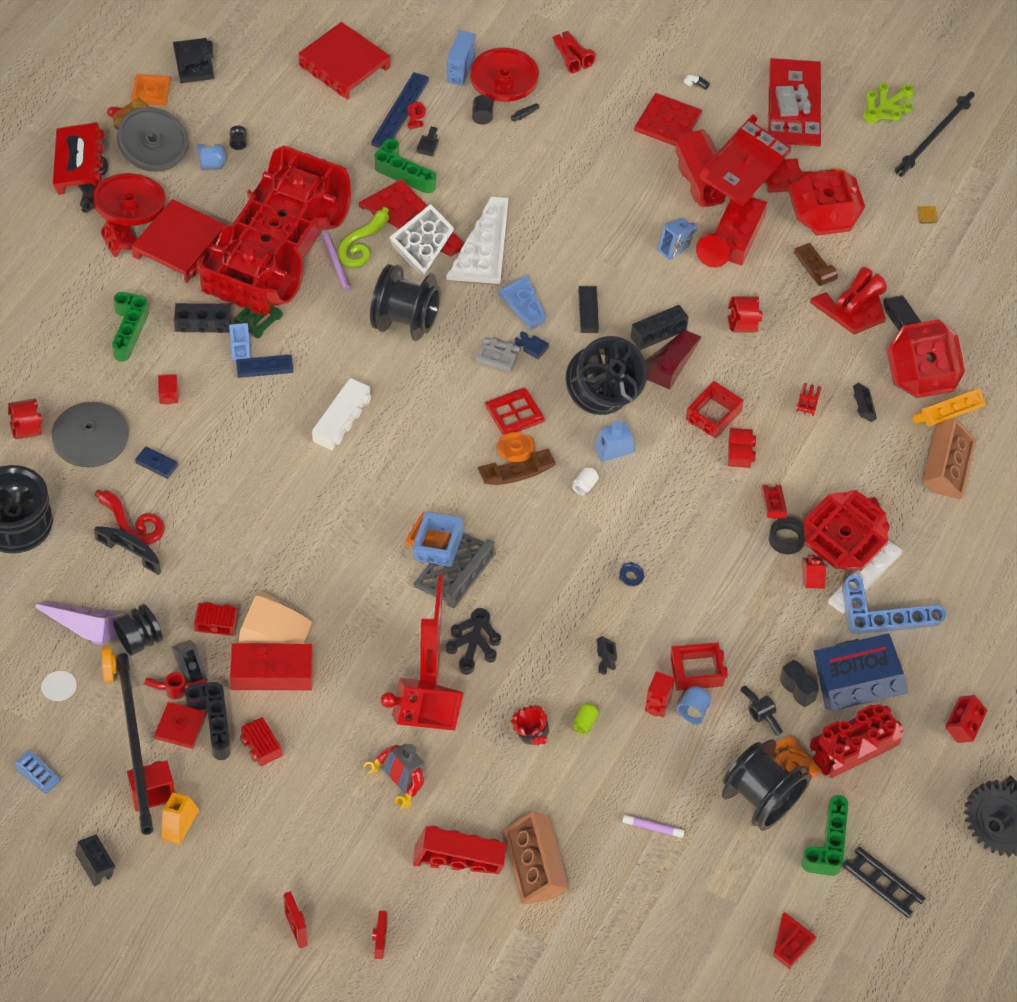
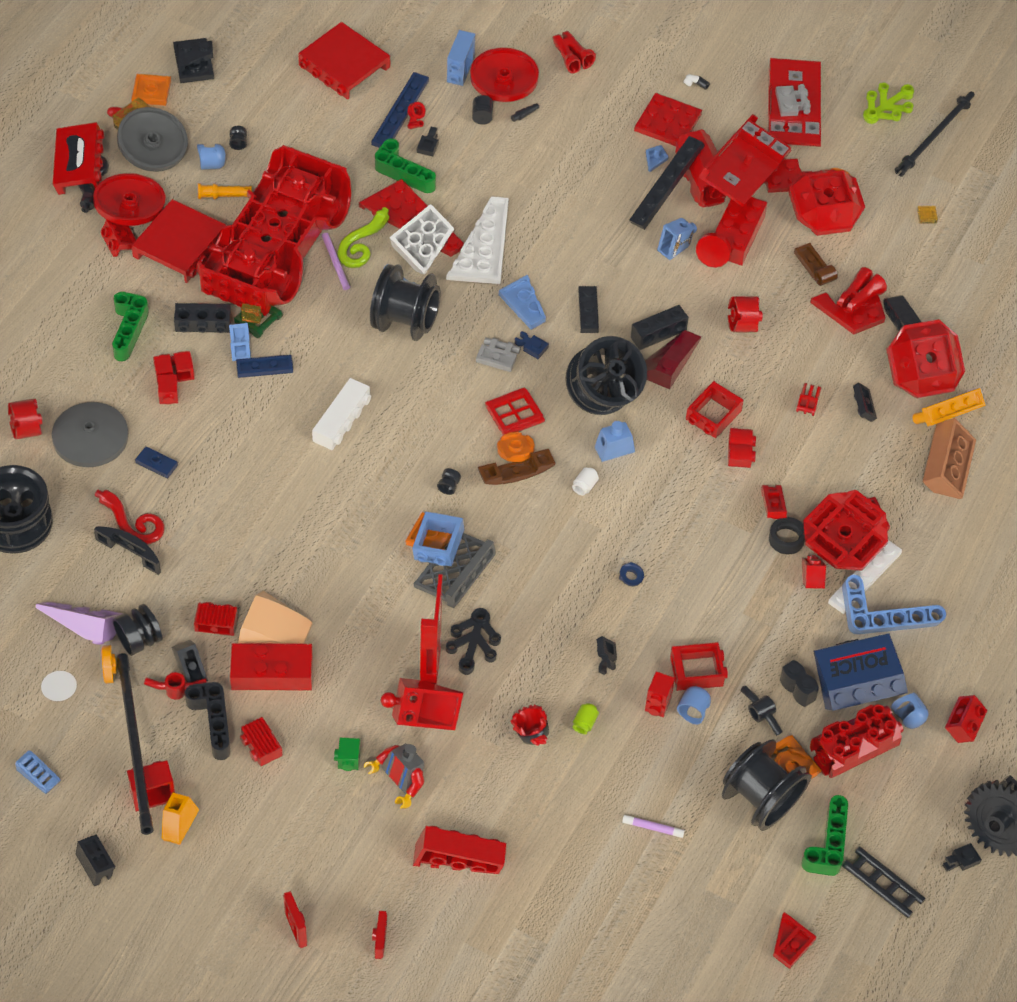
(180, 725): red plate -> none
(182, 362): none -> red piece
(215, 191): none -> light orange pin
(251, 313): none -> clear yellow tile
(348, 754): none -> green brick
(448, 483): none -> black wheel
(535, 858): nougat slope -> none
(655, 157): none -> medium blue piece
(666, 182): none -> black plate
(912, 714): none -> medium blue helmet
(964, 857): none -> black plate

